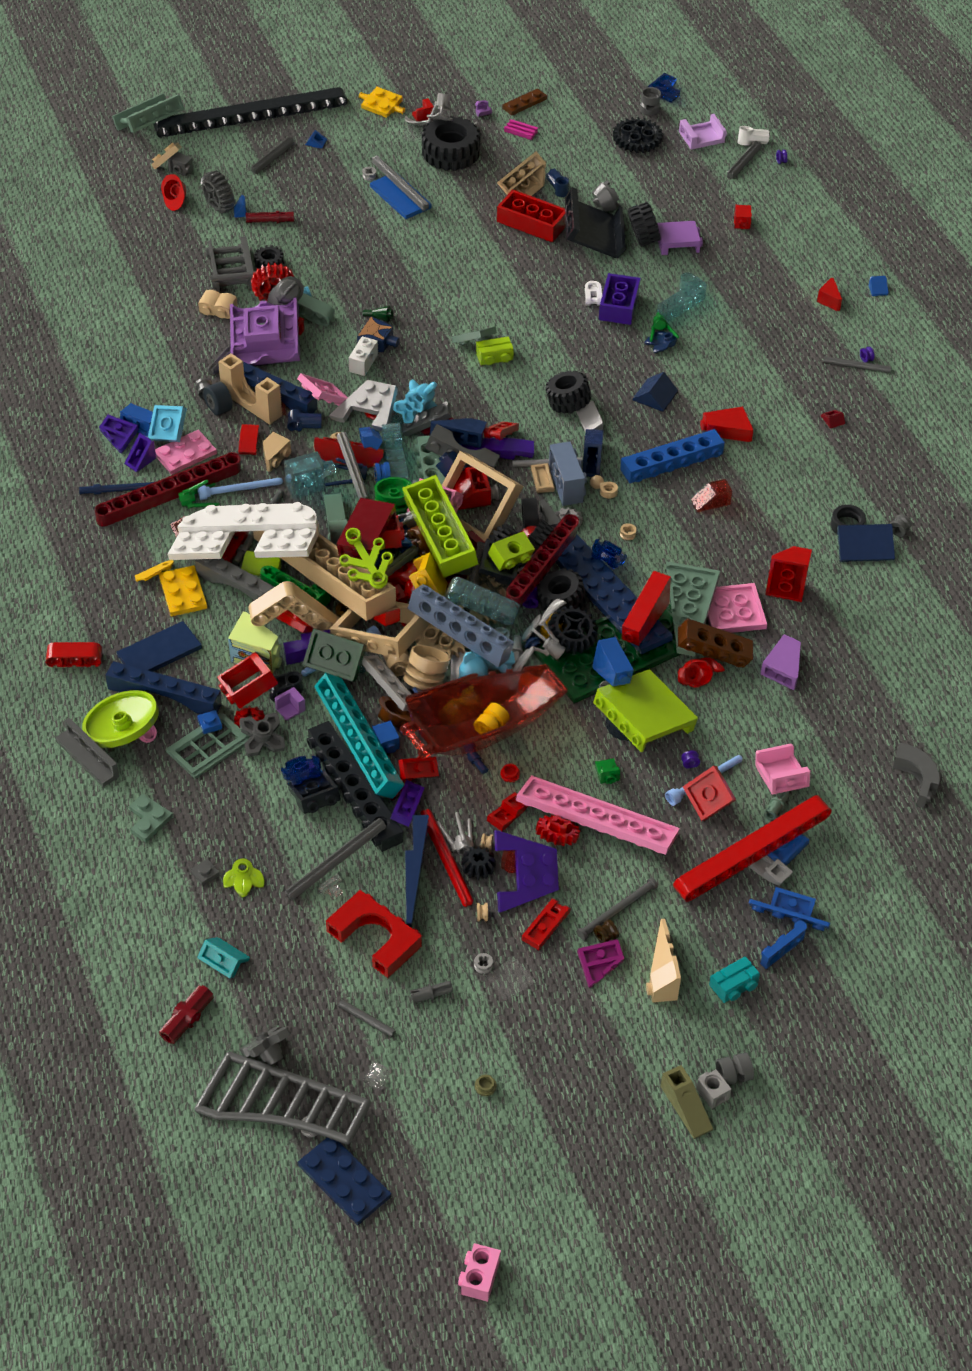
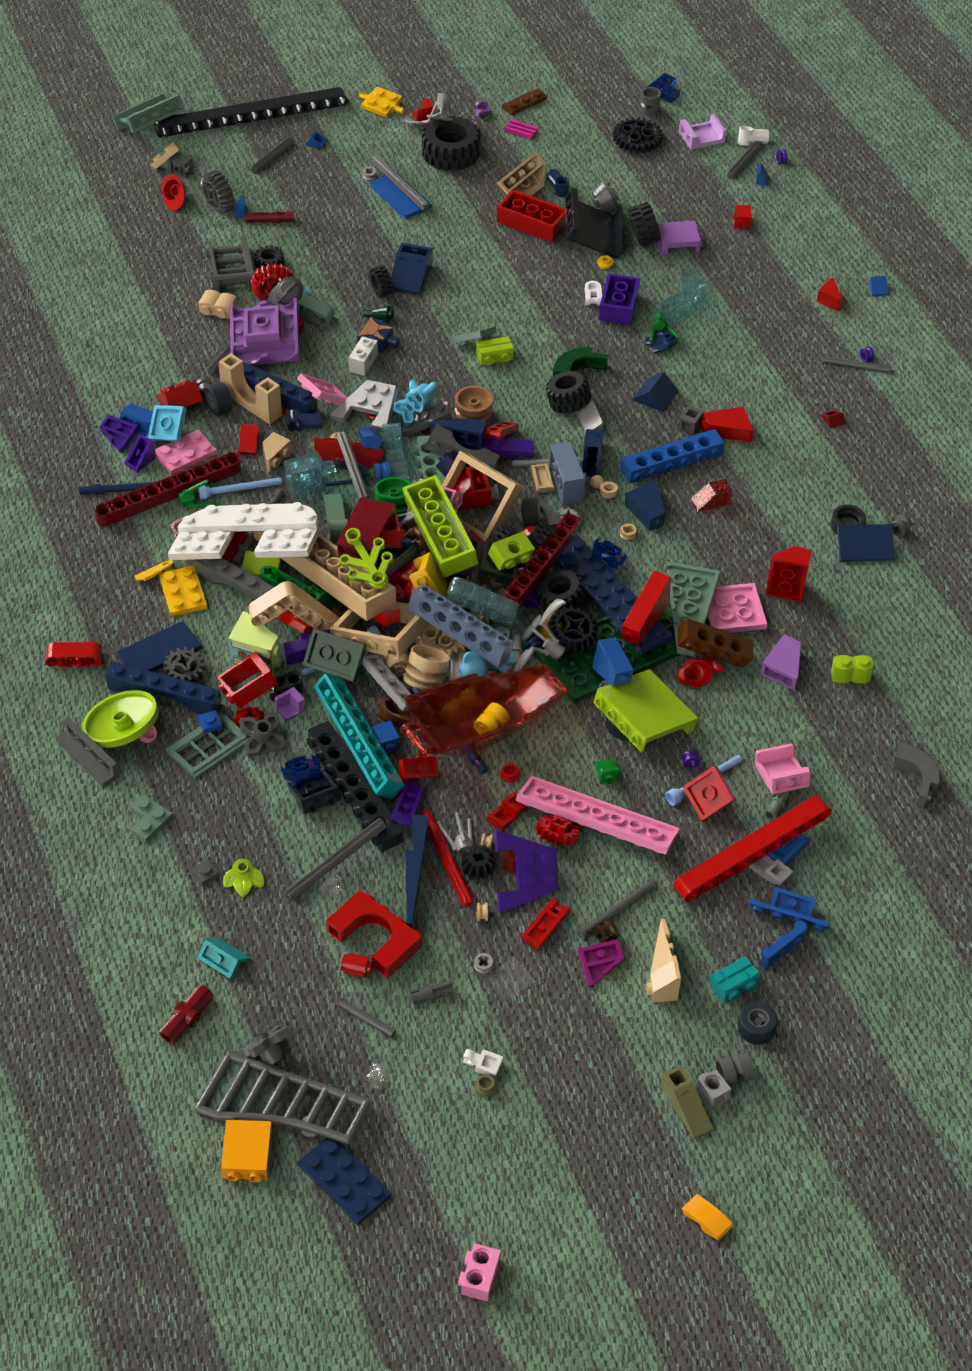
(183, 395): none -> red slope
(184, 665): none -> dark grey gear
(246, 1150): none -> light orange panel
(356, 965): none -> red brick
(380, 280): none -> black tyre
(411, 267): none -> dark blue slope
(474, 403): none -> medium nougat wheel
(486, 1062): none -> white plate
(580, 358): none -> dark green arch
(605, 262): none -> yellow plate
(646, 505): none -> dark blue slope
(690, 420): none -> dark grey brick
(708, 1216): none -> light orange slope
(757, 1023): none -> black wheel
(762, 175): none -> blue slope
(854, 669): none -> lime brick

